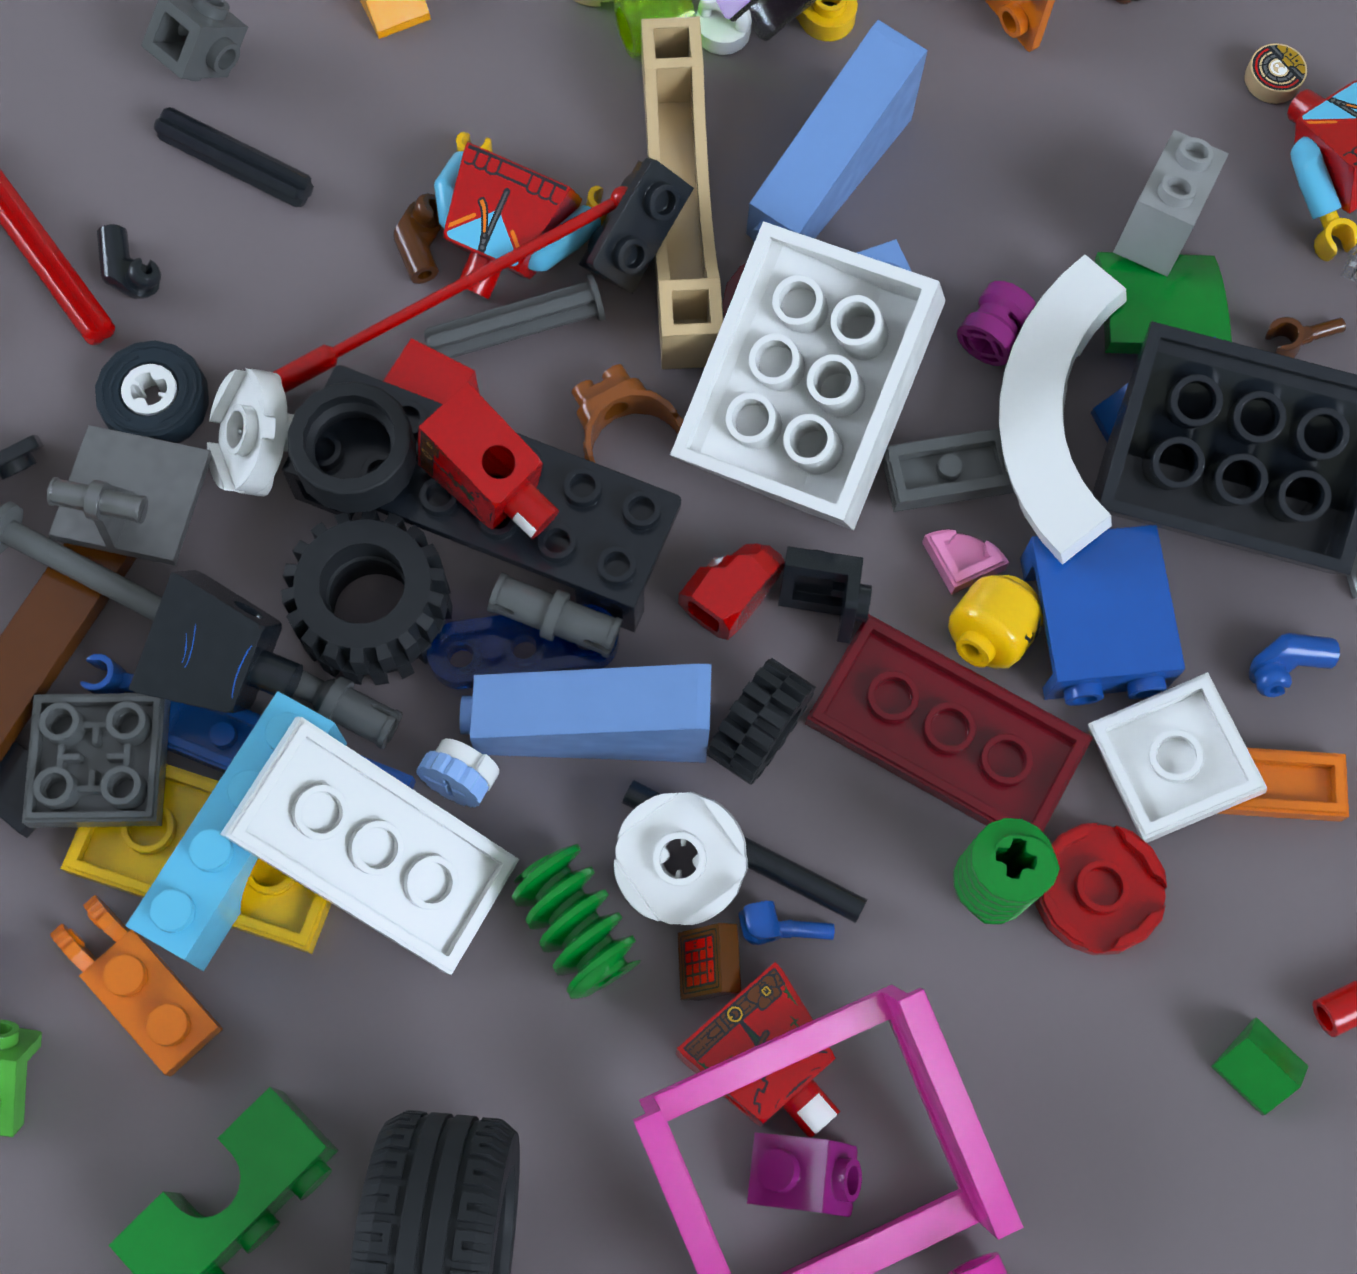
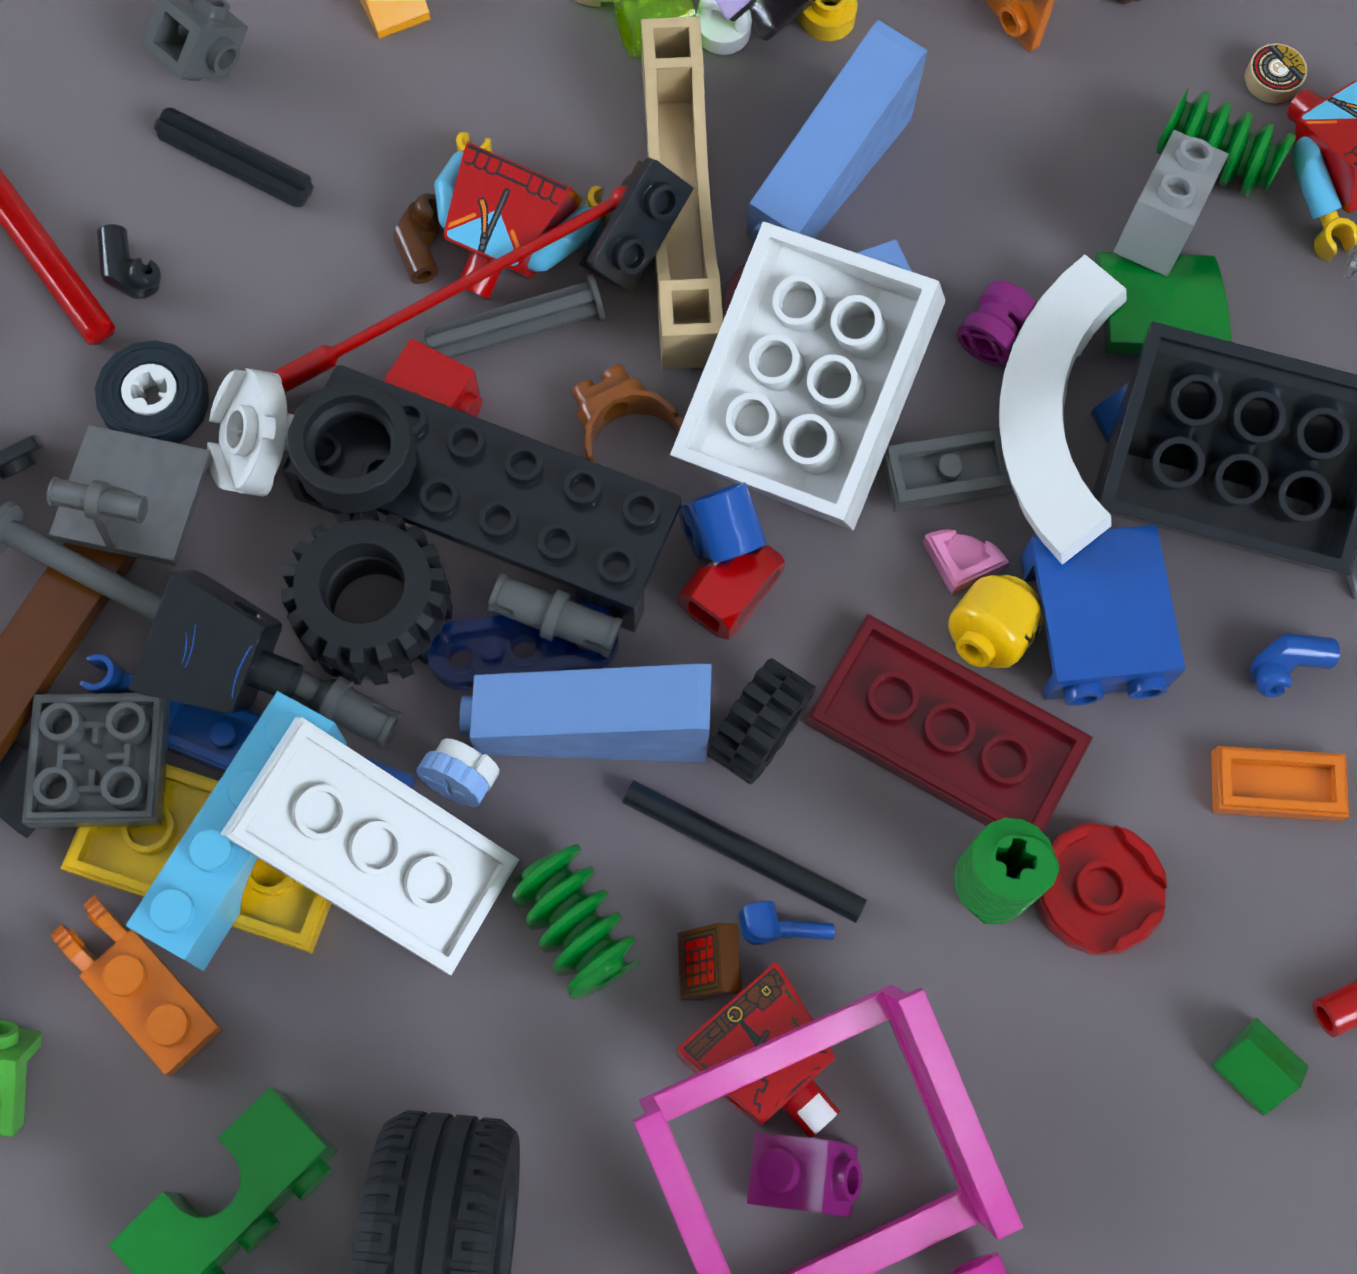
(468, 445): red torso -> none
(643, 850): white plate -> none
(722, 524): none -> blue piece
(826, 585): black bracket -> none
(1176, 758): white plate -> none
(1249, 153): none -> green piece
(1301, 334): reddish brown hand -> none

